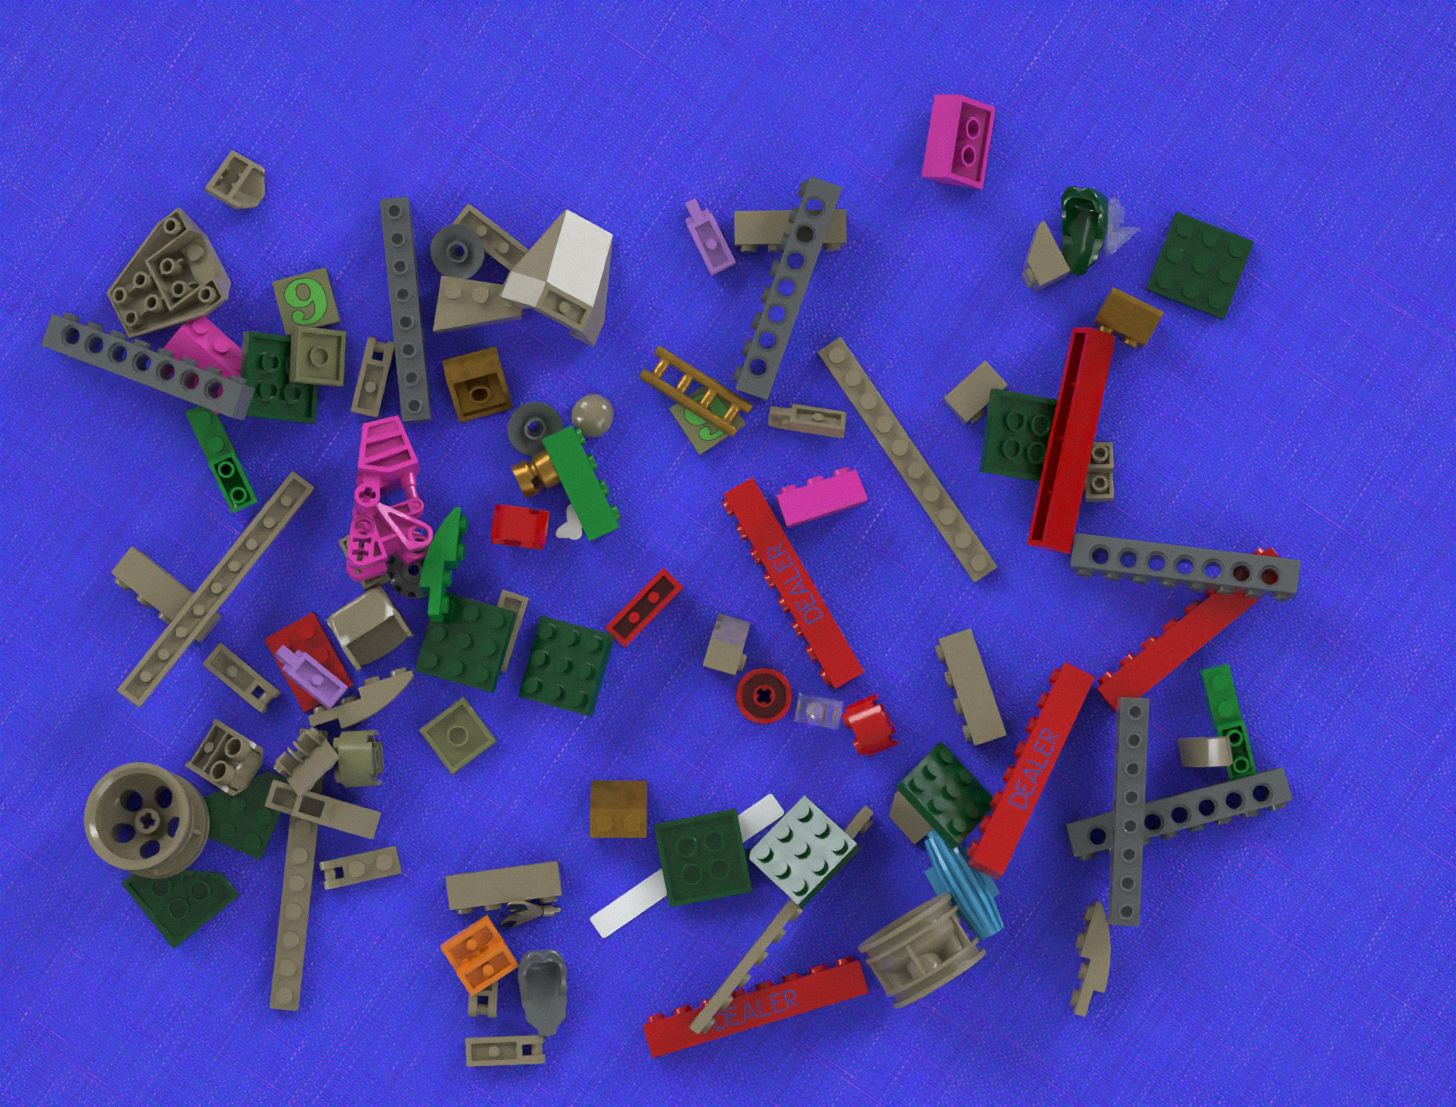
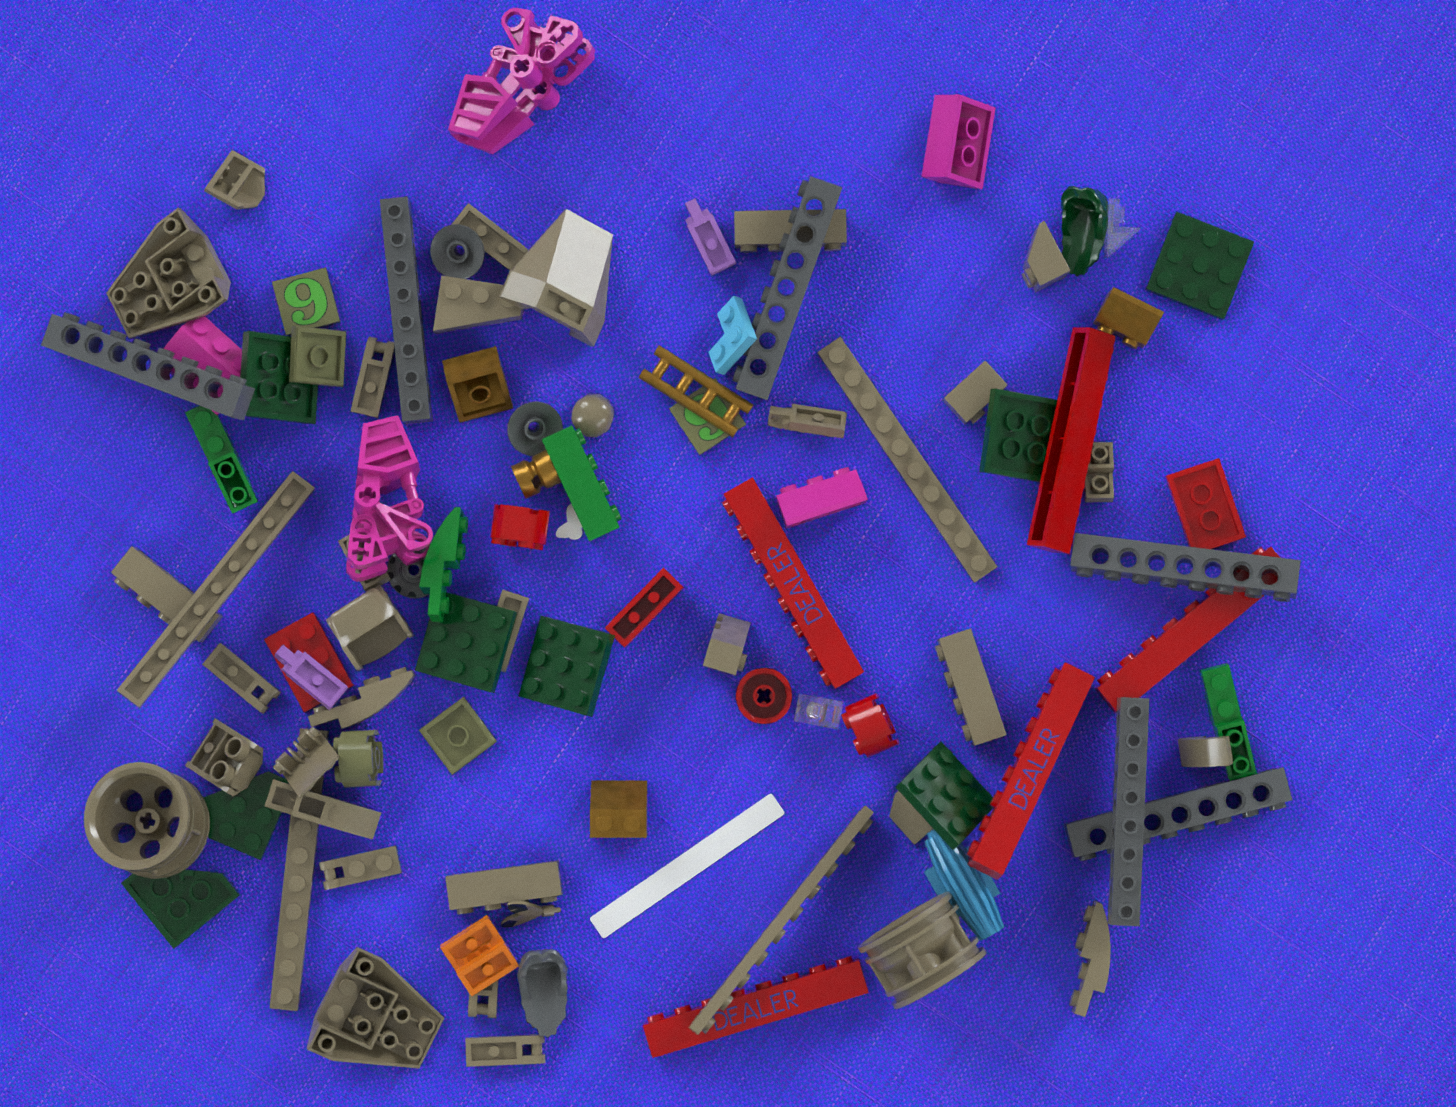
(373, 1016): none -> dark tan wedge
(486, 110): none -> dark pink piece
(702, 857): dark green plate -> none
(737, 335): none -> medium azure plate
(803, 851): plate -> none
(1205, 505): none -> red plate

